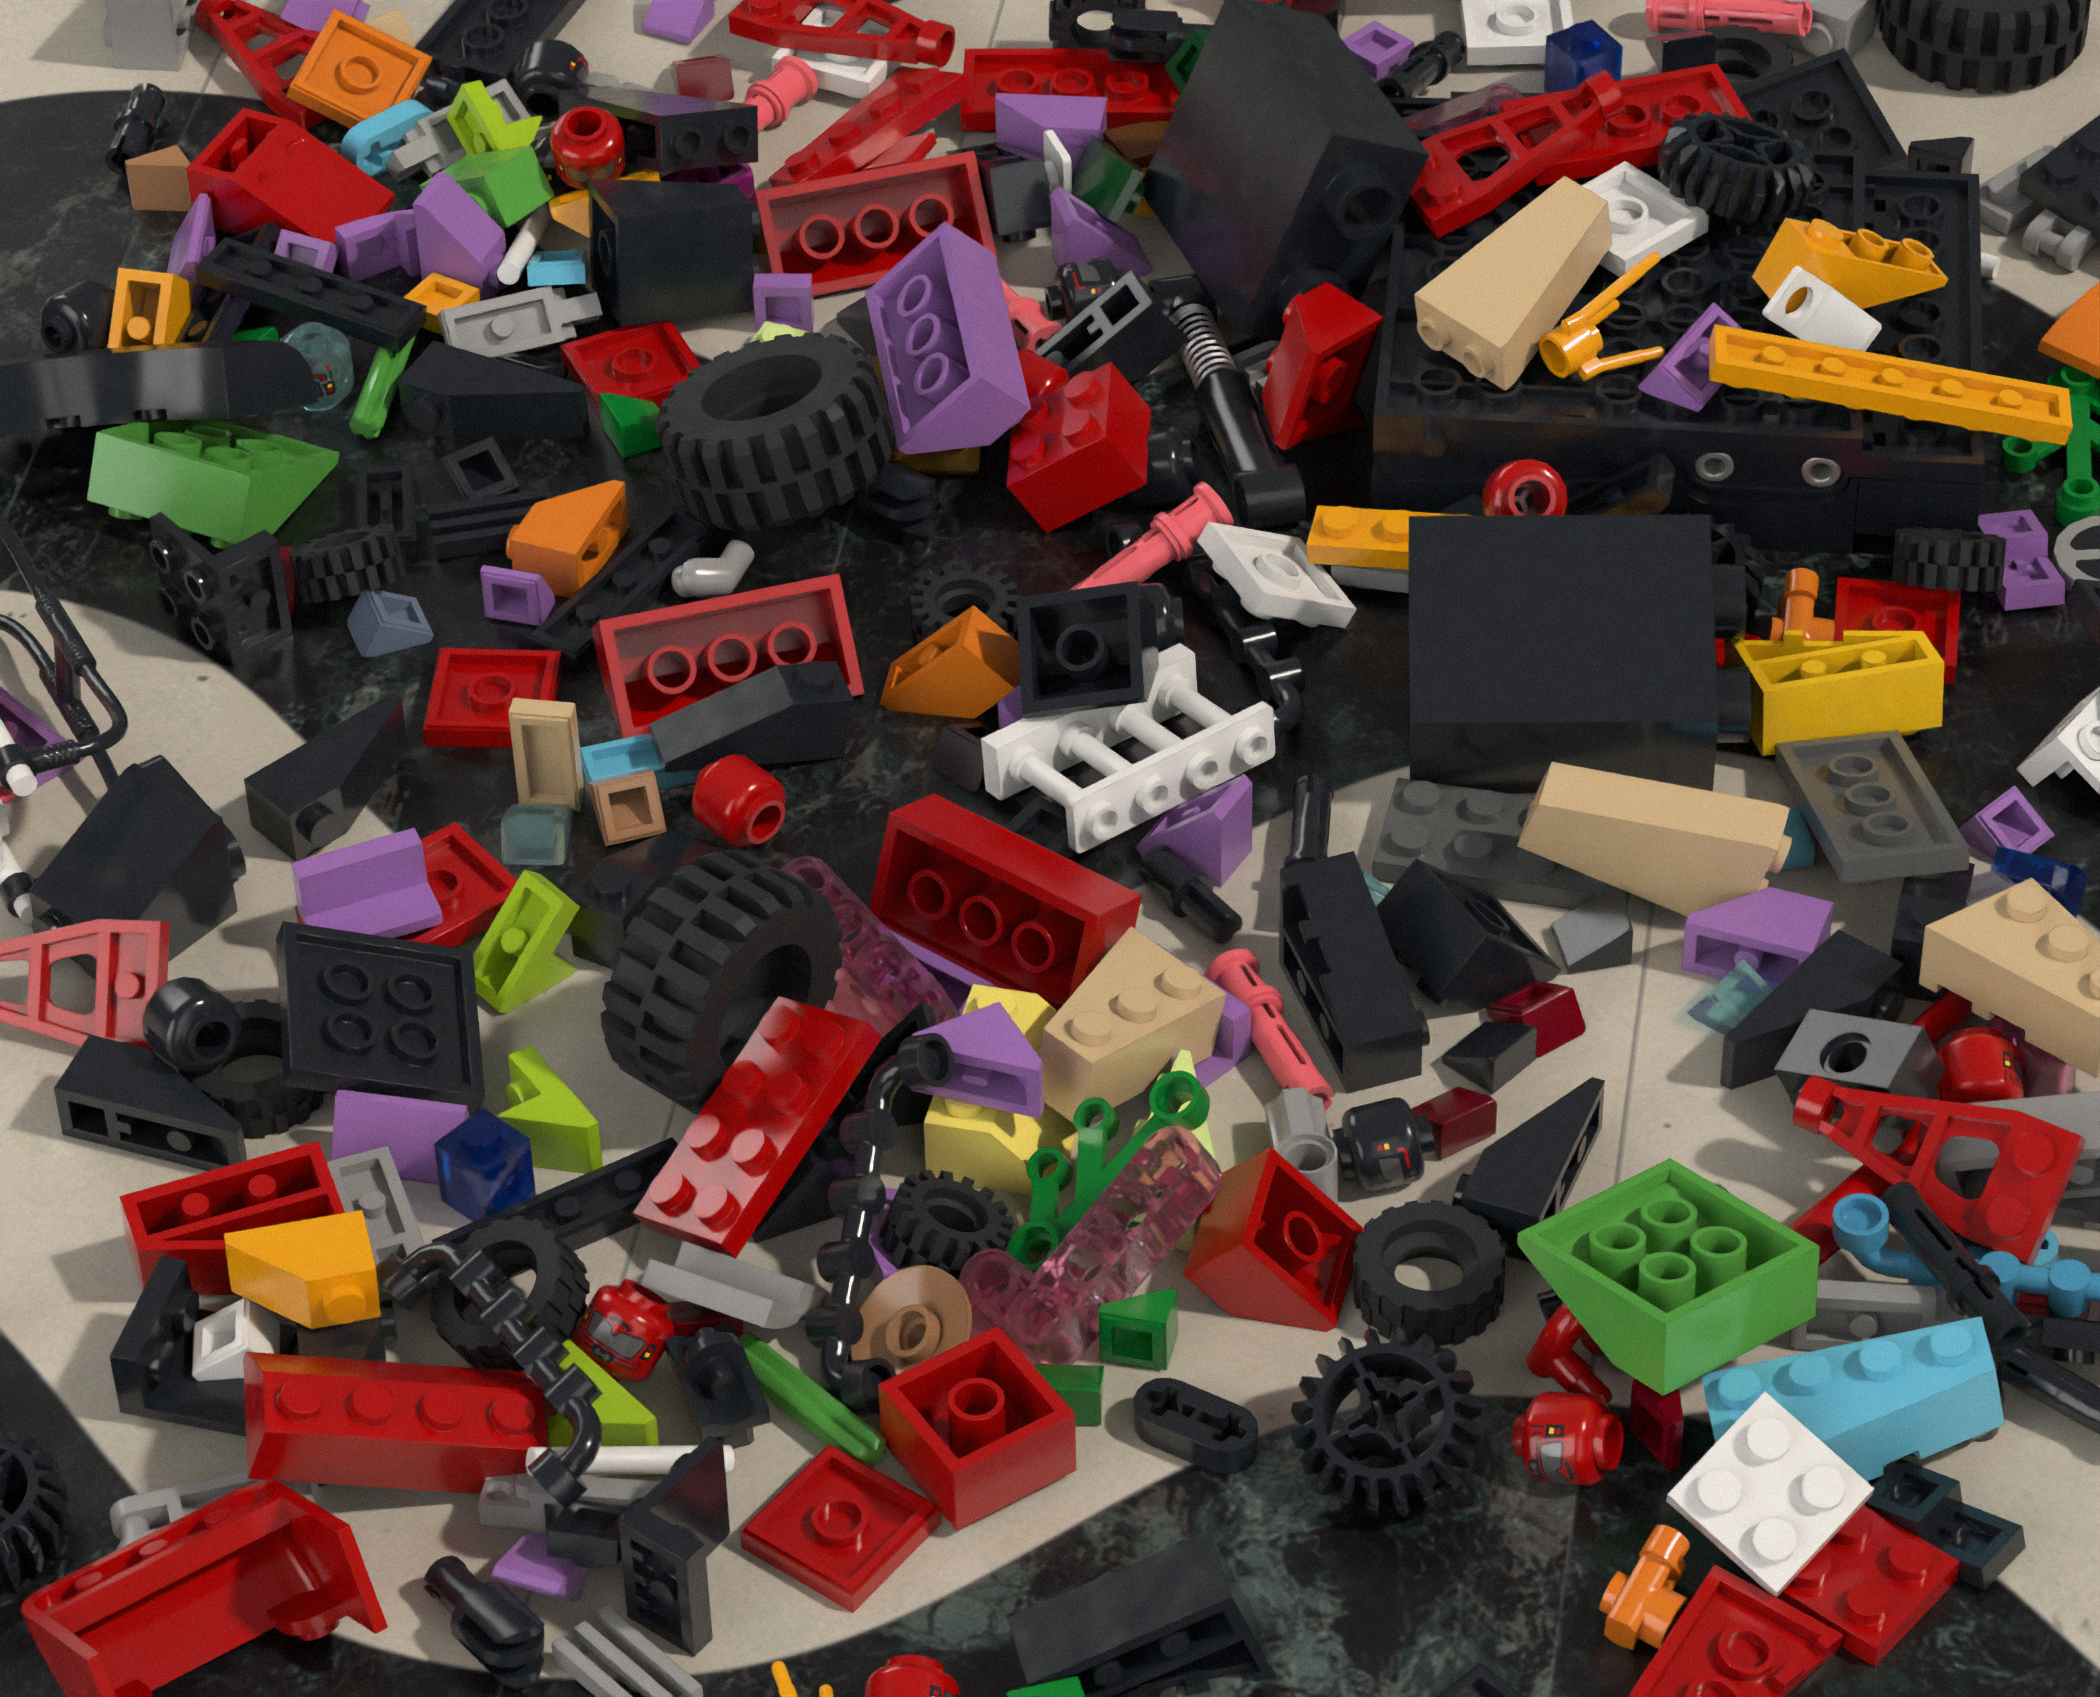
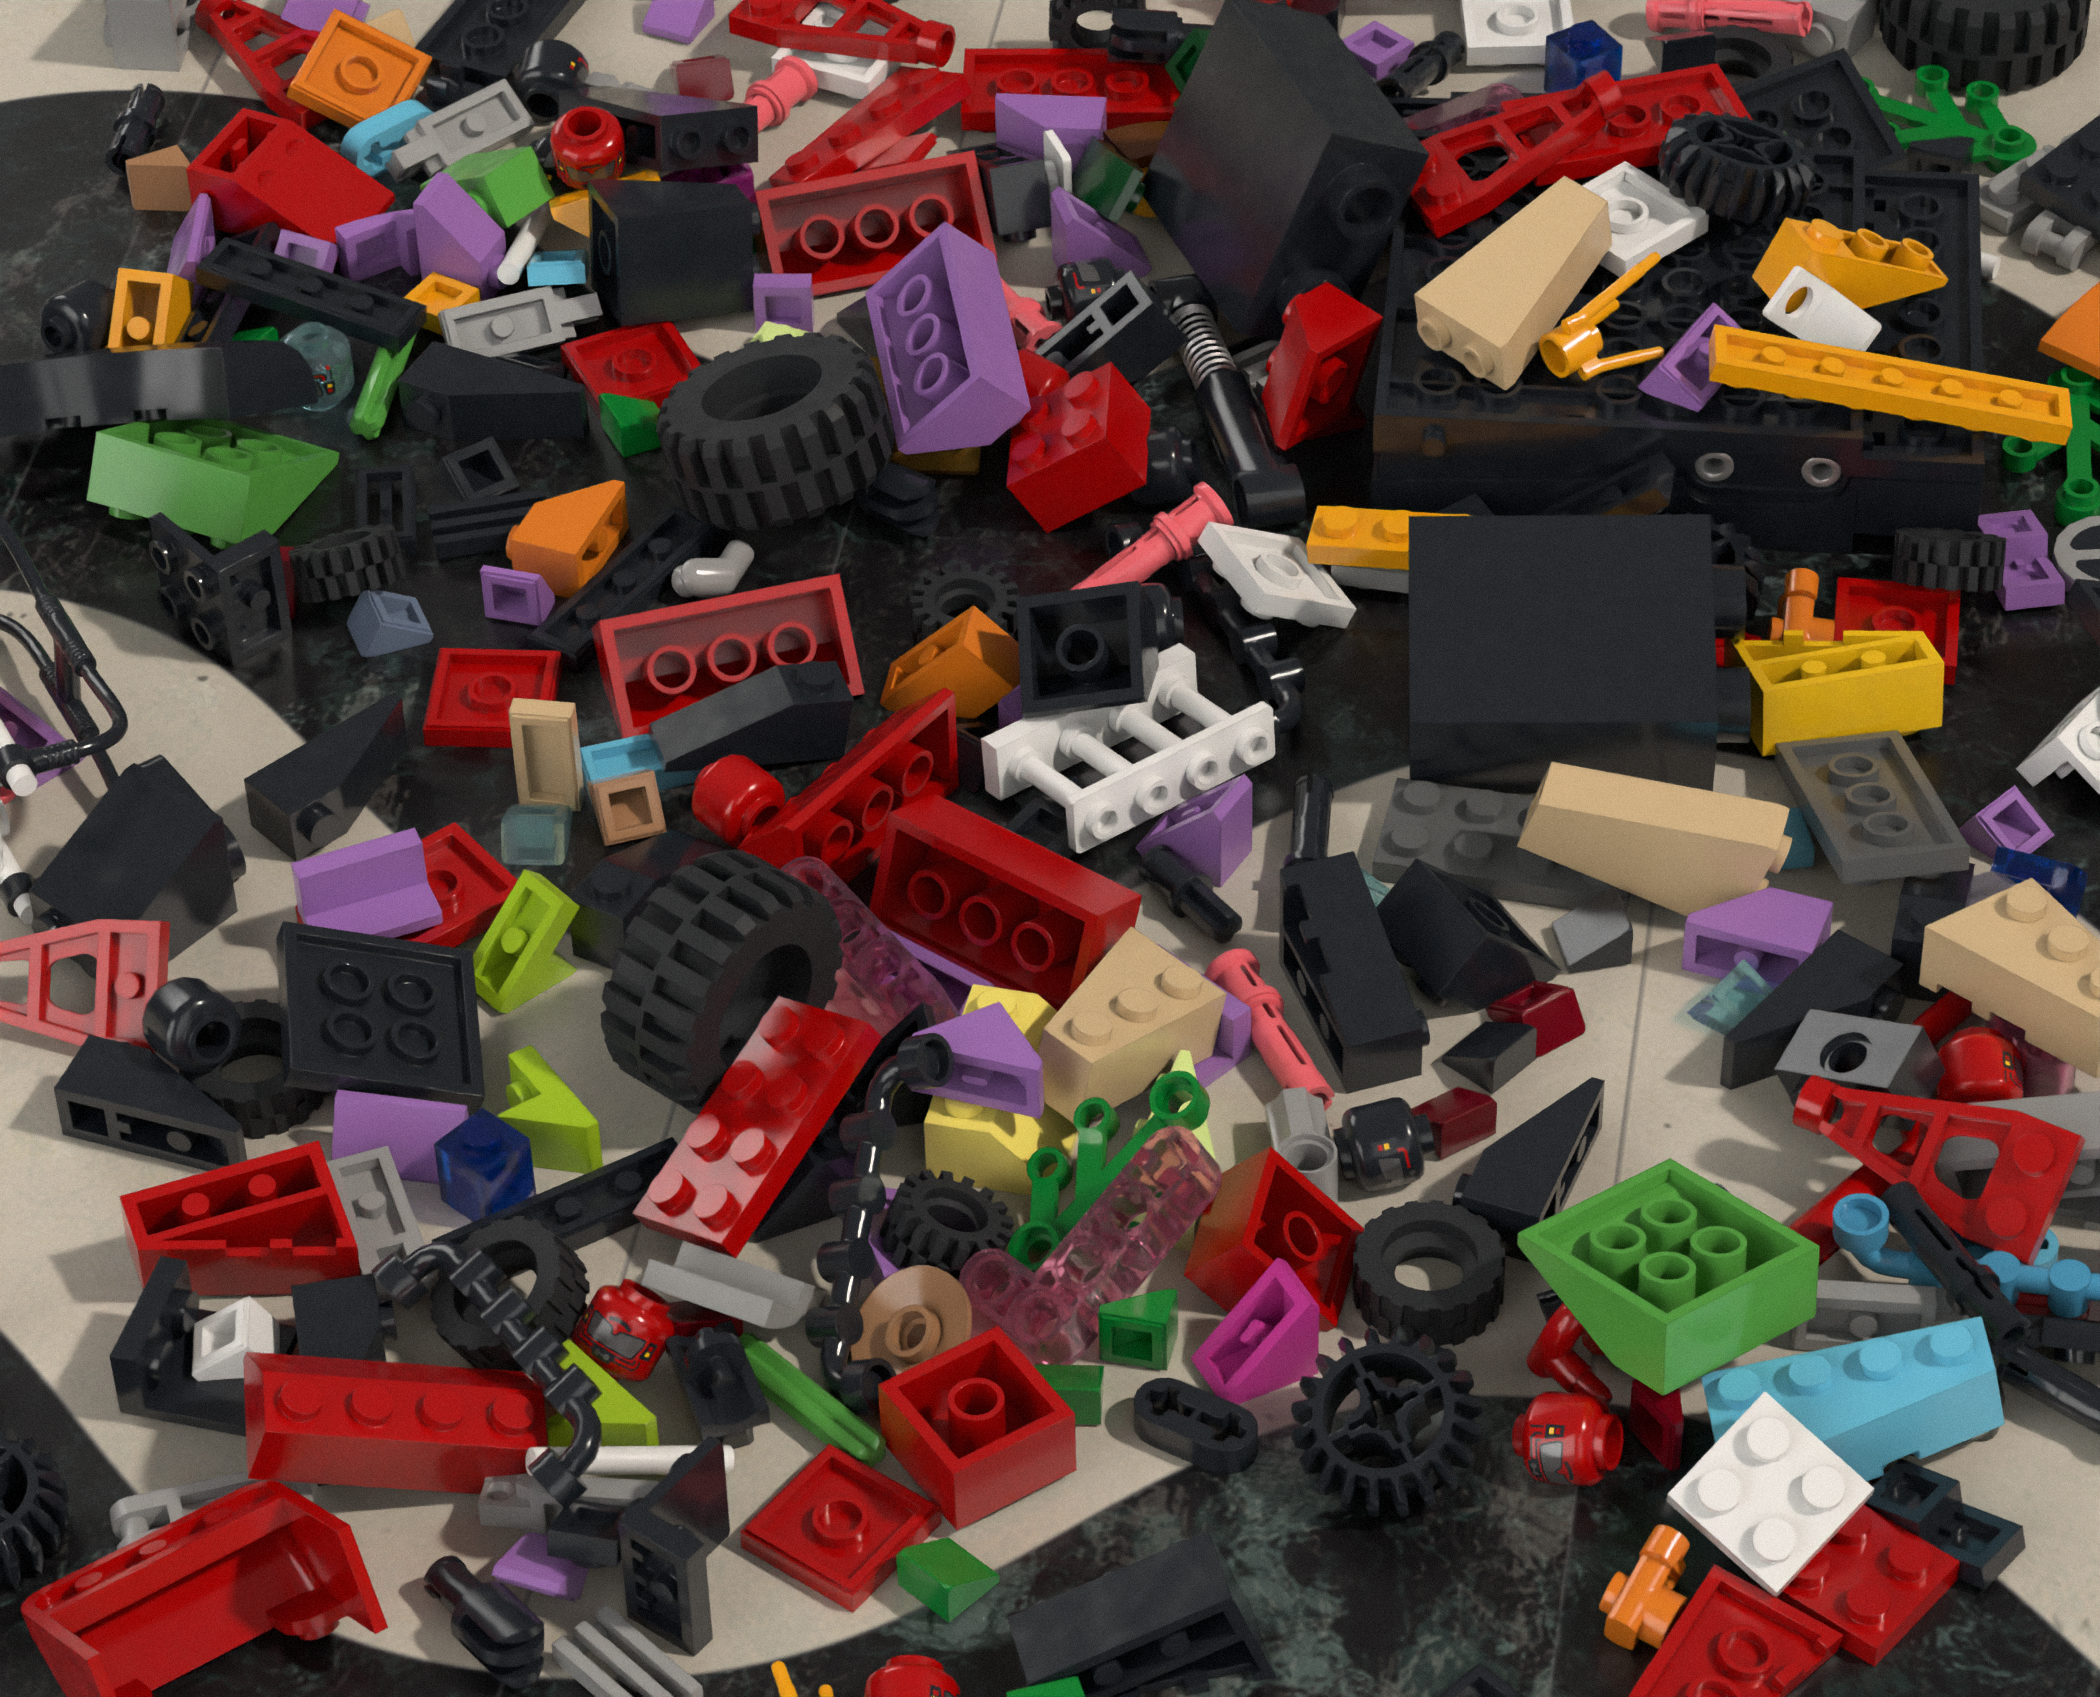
(307, 1269): light orange slope -> none
(481, 123): lime slope -> none
(849, 805): none -> red slope
(944, 1576): none -> green slope
(1263, 1340): none -> dark pink slope
(1538, 481): red head -> none
(1995, 145): none -> green plant

